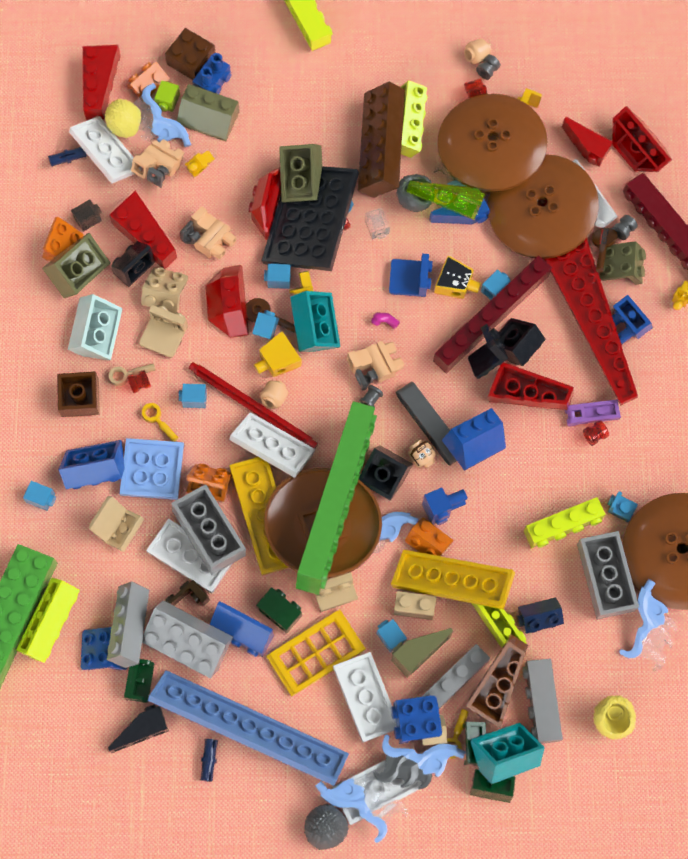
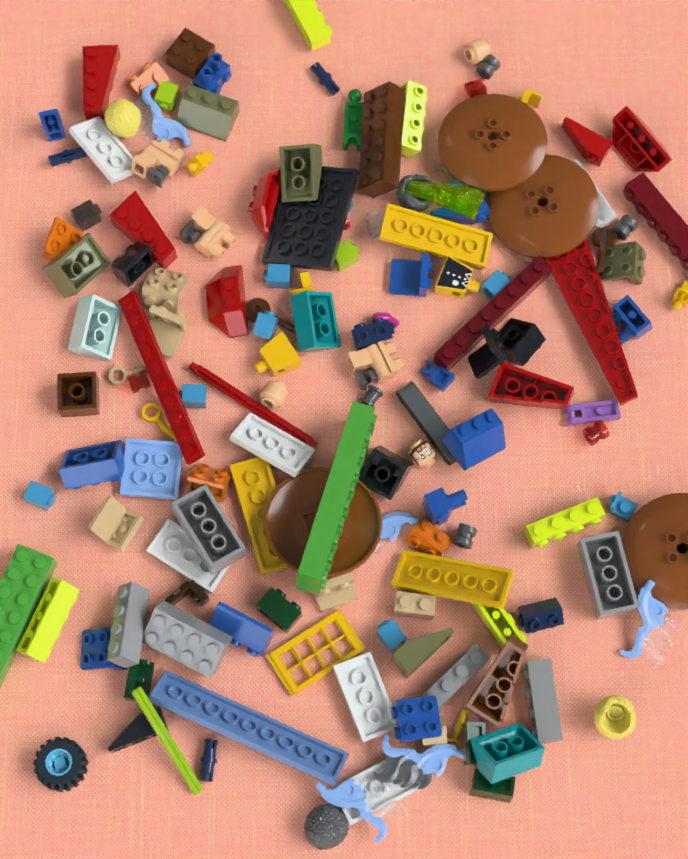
(52, 124): none -> blue slope
(60, 764): none -> black wheel
(161, 378): none -> red plate
(167, 740): none -> lime axle
(325, 78): none -> dark blue pin
(346, 255): none -> lime brick
(353, 120): none -> green plate
(373, 333): none -> dark blue brick
(435, 236): none -> yellow plate
(438, 377): none -> blue plate
(465, 536): none -> dark grey wheel

